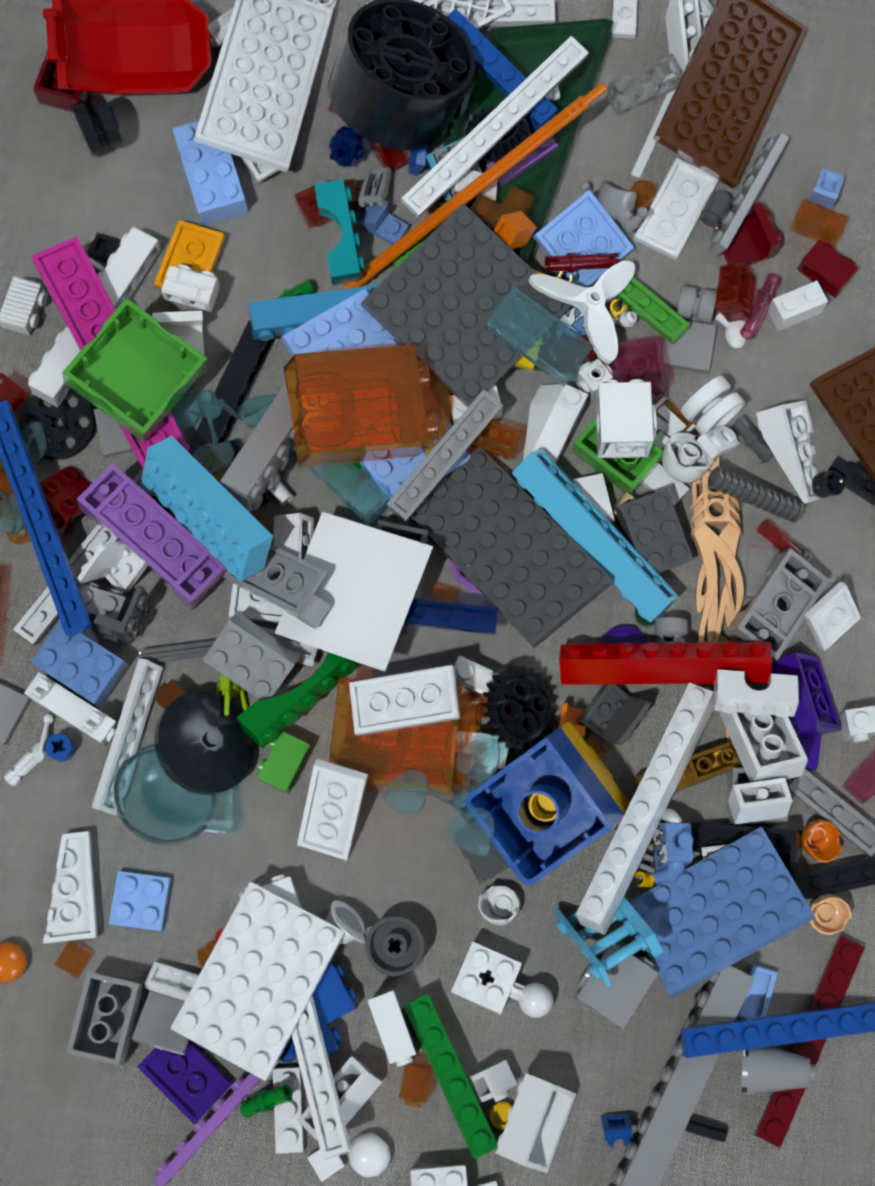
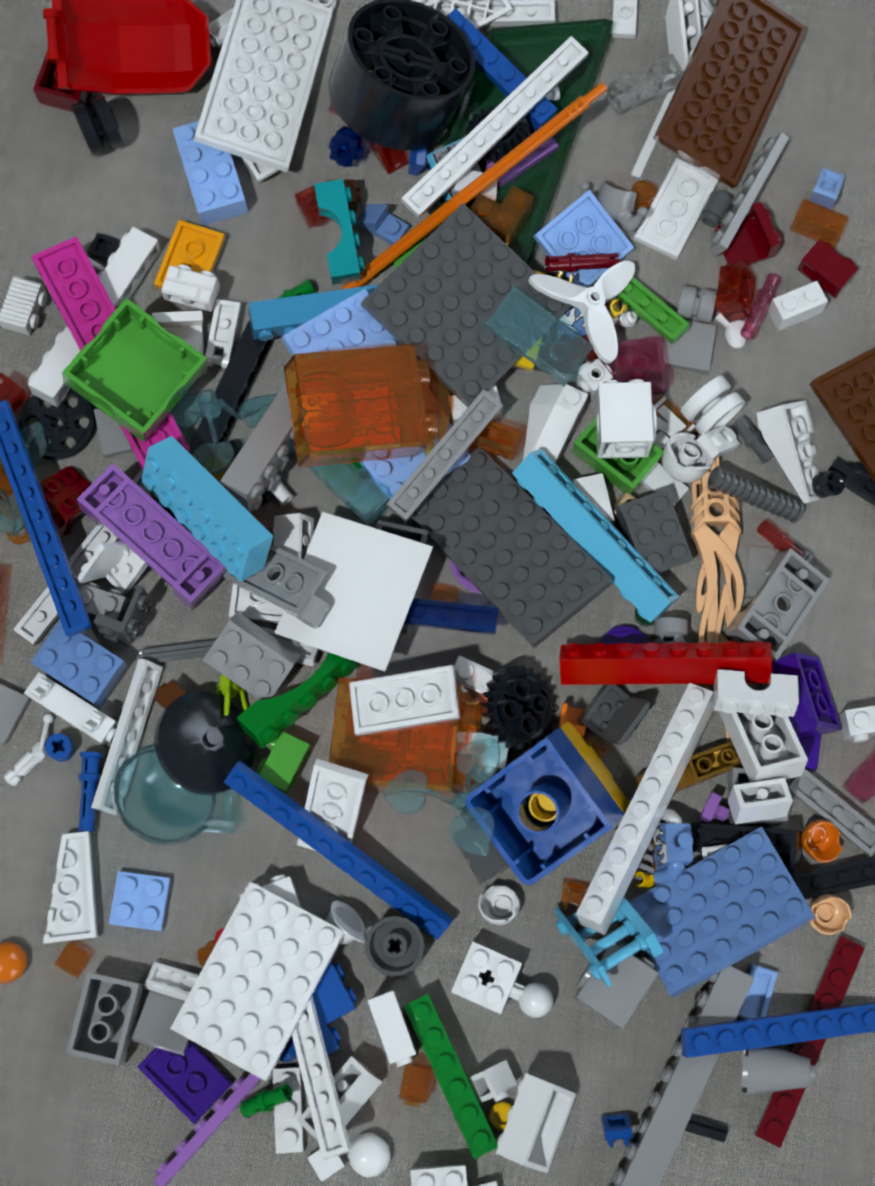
(90, 778): none -> blue pin
(223, 332): none -> white plate
(338, 850): none -> blue plate
(383, 176): light grey tile -> none
(515, 229): orange panel -> none
(573, 892): none -> clear orange tile
(713, 809): none -> medium lavender tile
(832, 616): white plate -> none

